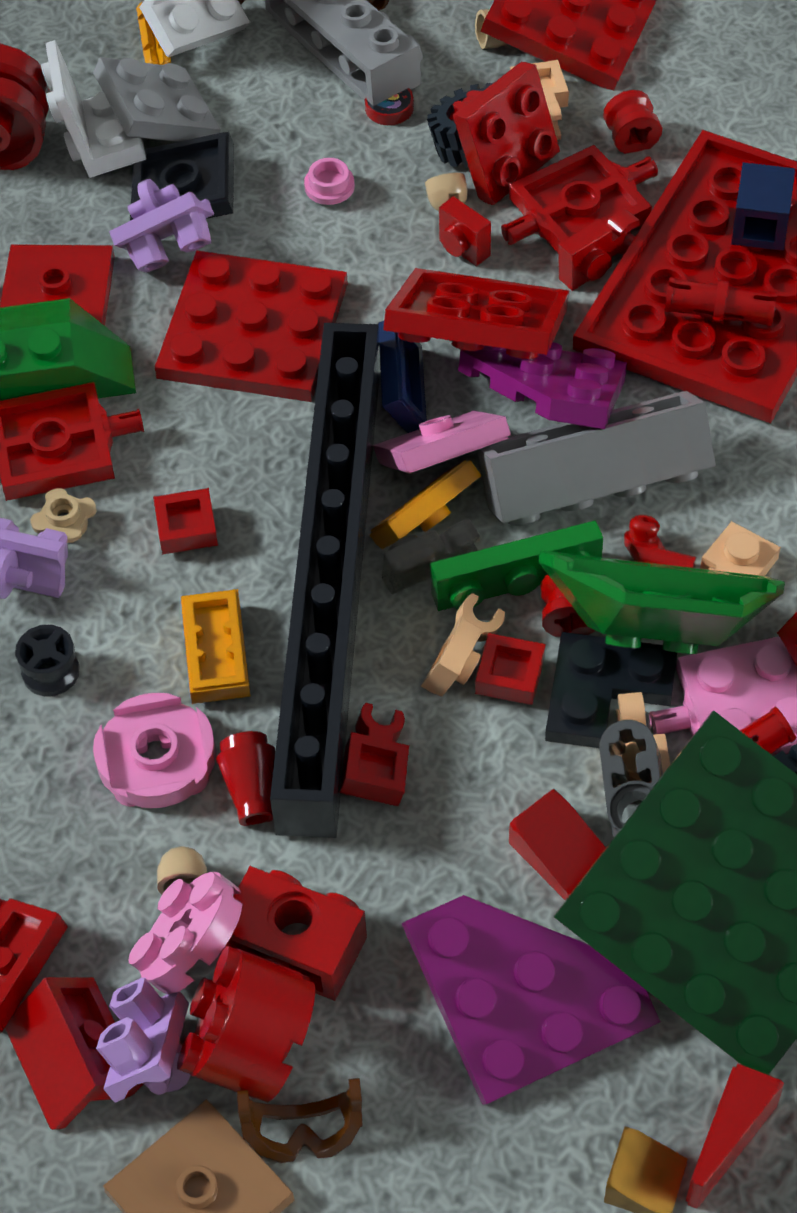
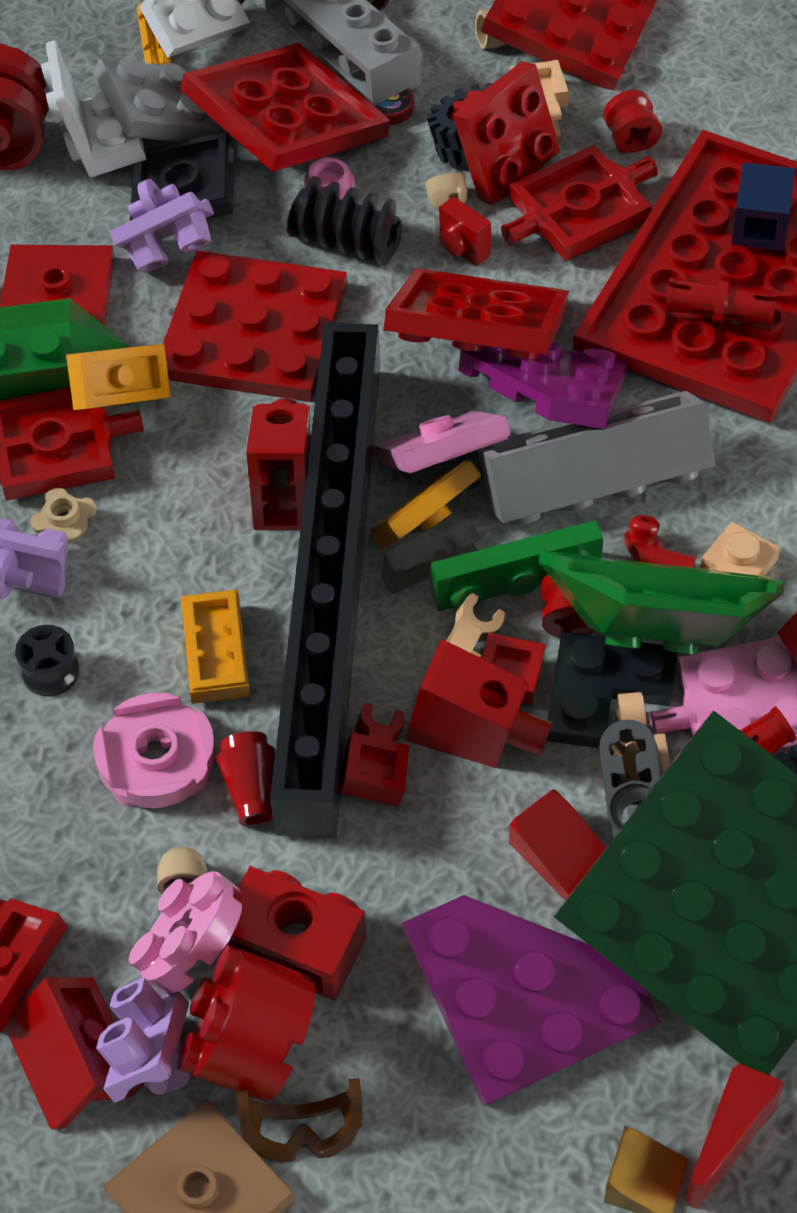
(118, 376): none -> light orange plate
(185, 521): red plate -> none
(278, 440): none -> red torso
(285, 106): none -> red plate
(345, 221): none -> black piece
(402, 379): dark blue tile -> none
(473, 709): none -> red torso
(591, 250): red plate -> none

